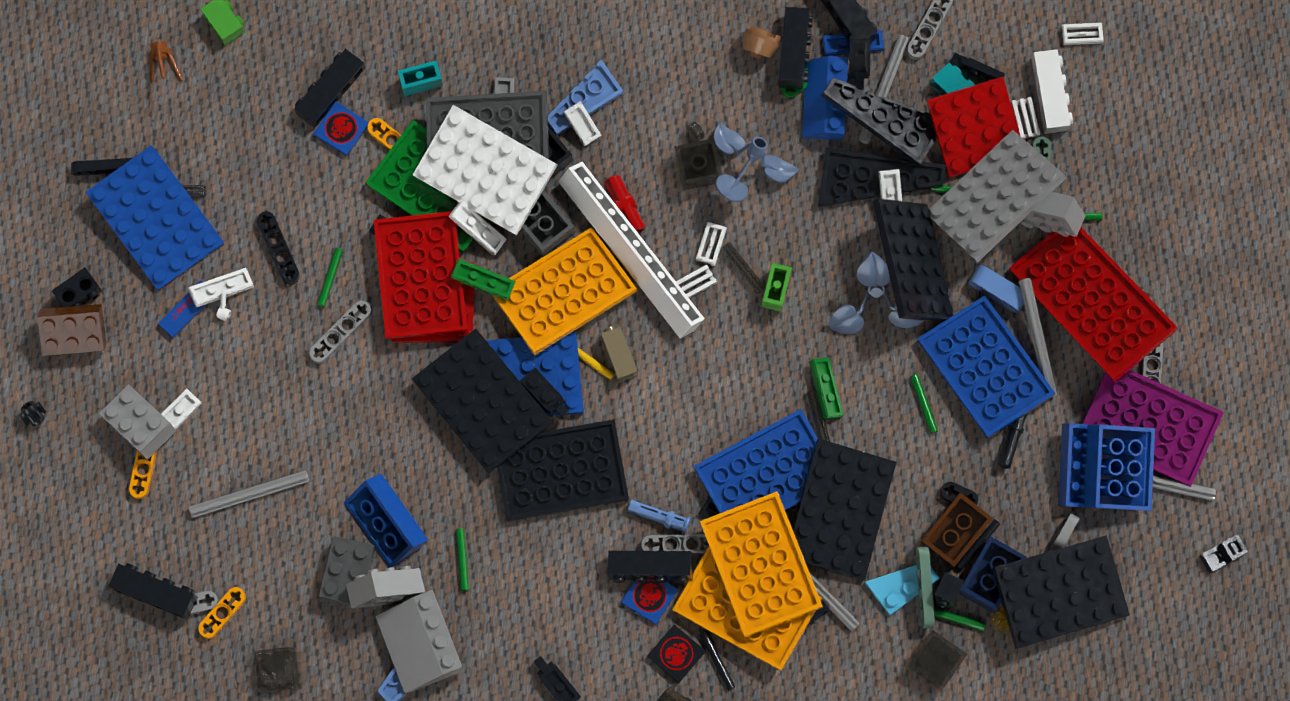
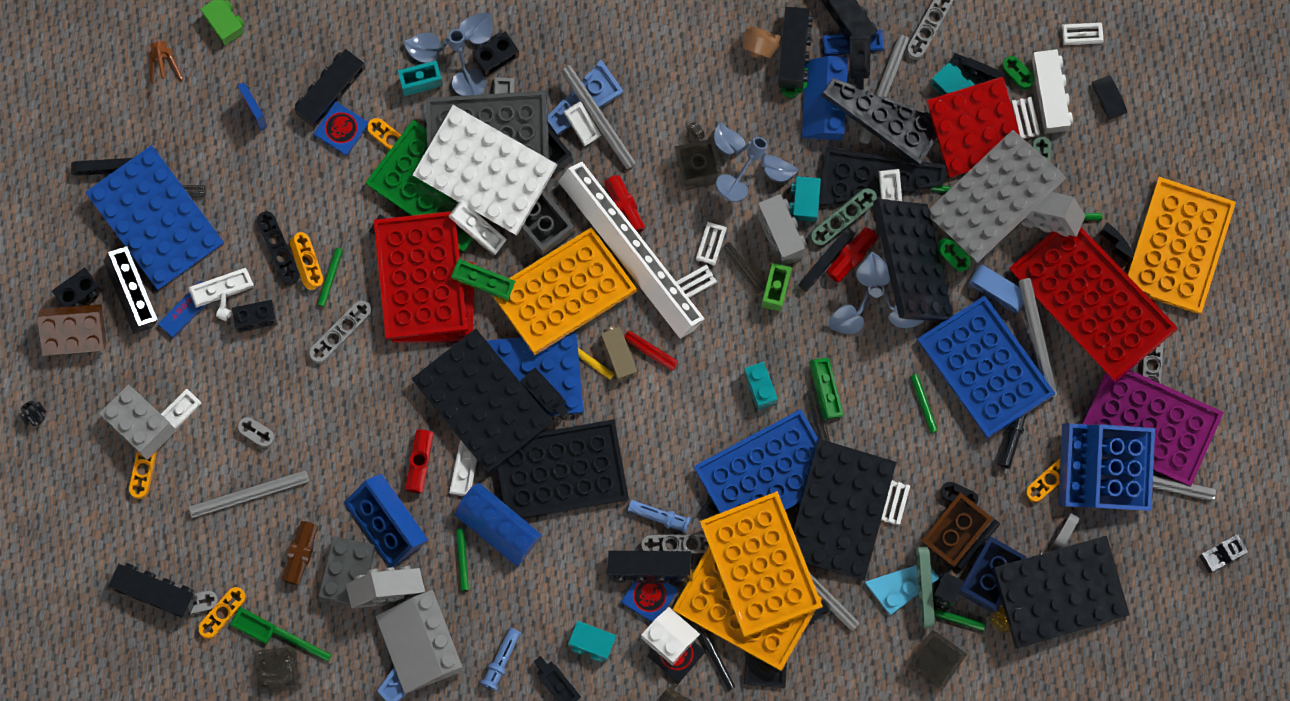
(130, 290): none -> black brick
(252, 106): none -> blue tile
(253, 625): none -> green tile
(254, 316): none -> black brick
(254, 436): none -> light grey beam
(300, 553): none -> reddish brown piece
(302, 644): none -> green bar
(305, 270): none -> light orange beam
(421, 448): none -> red piece
(426, 46): none -> sand blue plant
(463, 471): none -> white tile
(497, 524): none -> blue slope
(498, 669): none -> medium blue pin
(499, 57): none -> black brick
(591, 641): none -> teal brick
(598, 117): none -> light grey axle
(650, 350): none -> red axle
(670, 635): none -> white slope
(760, 386): none -> teal brick
(762, 674): none -> black tile
(781, 230): none -> light grey brick
(806, 199): none -> teal brick
(827, 259): none -> black beam
(842, 215): none -> sand green beam
(852, 254): none -> red piece
(899, 486): none -> white tile
(950, 257): none -> green beam
(1021, 69): none -> green beam
(1041, 478): none -> light orange beam
(1110, 97): none -> black slope
(1121, 247): none -> black slope
(1180, 244): none -> light orange plate

